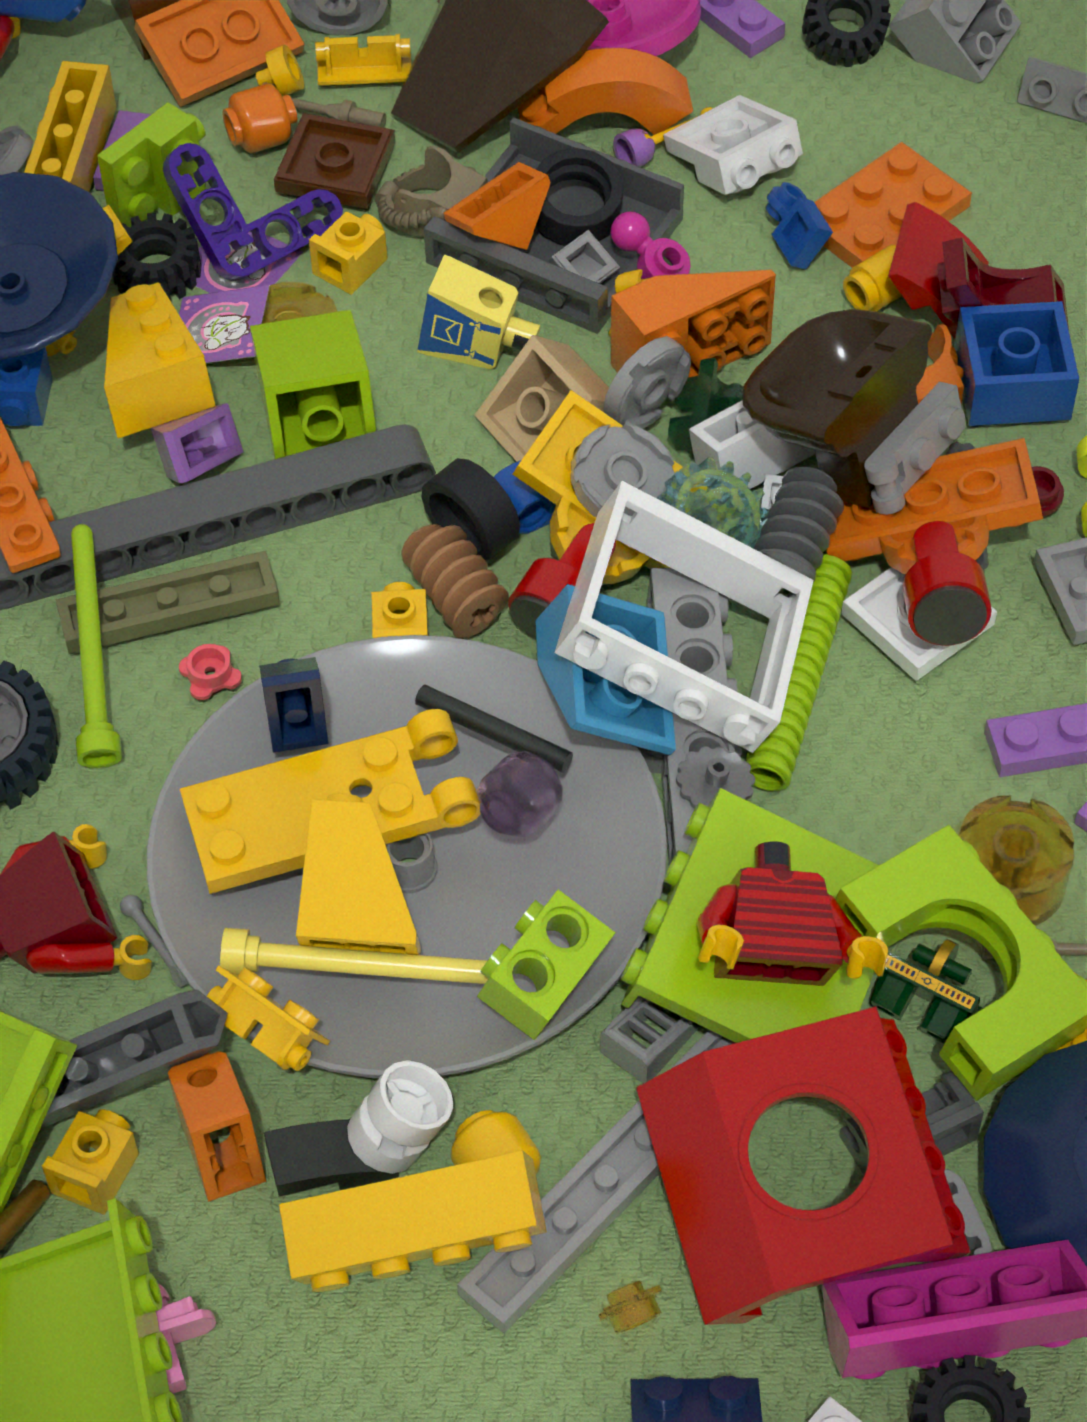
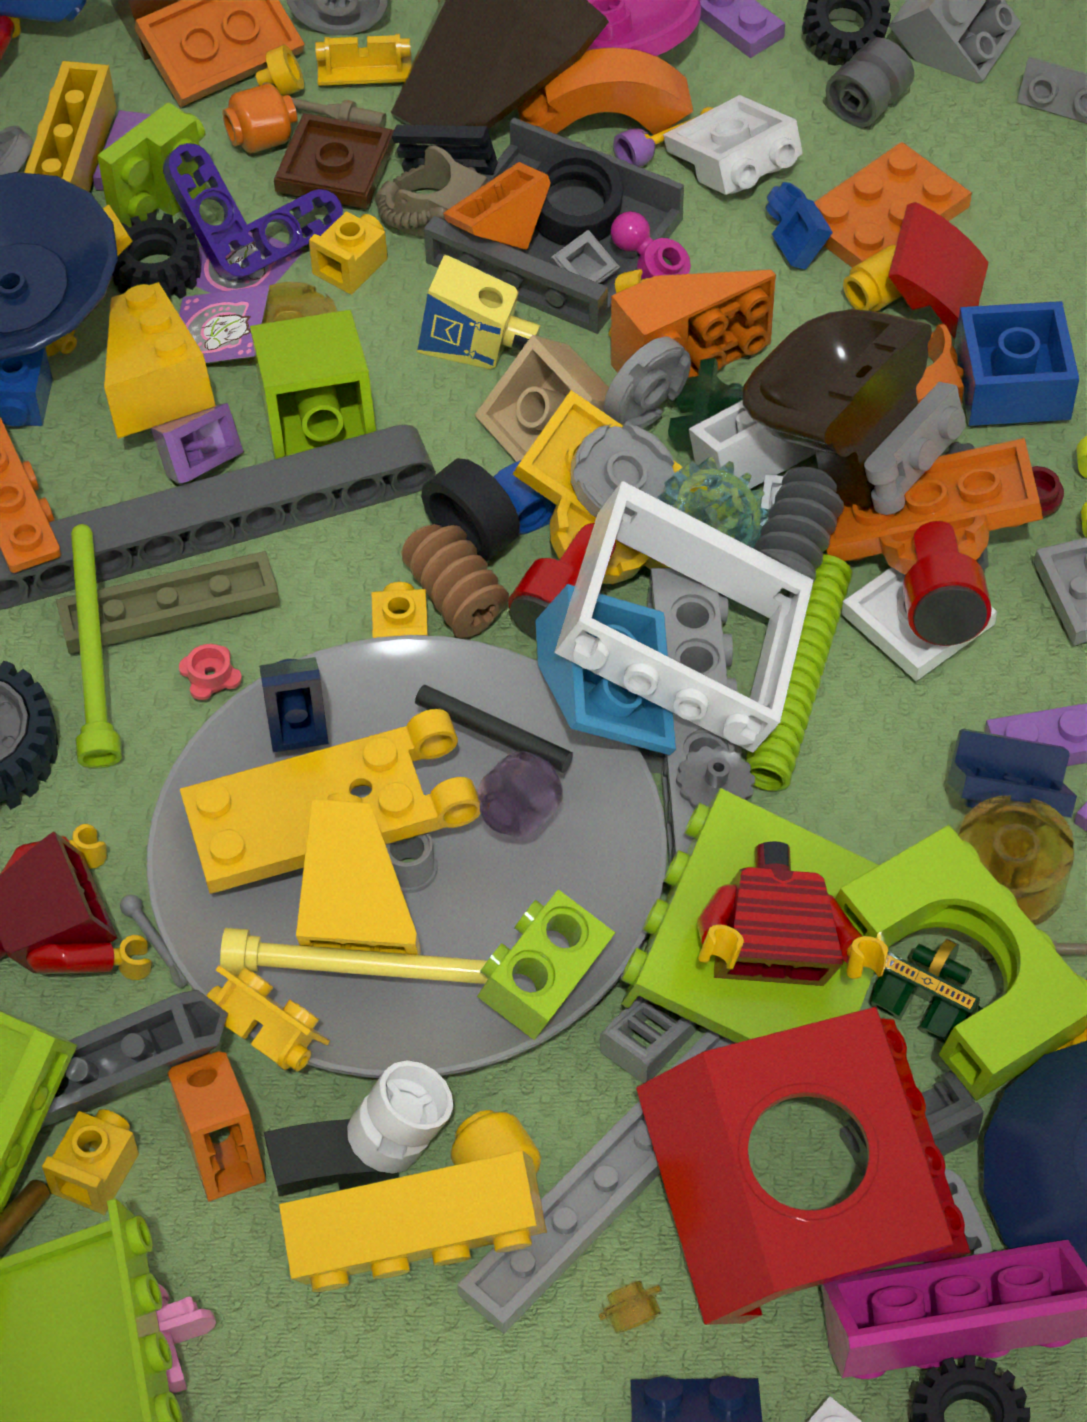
(453, 139): none -> black tile
(869, 82): none -> flat silver wheel
(970, 282): dark red arch -> none
(1002, 765): none -> dark blue bracket

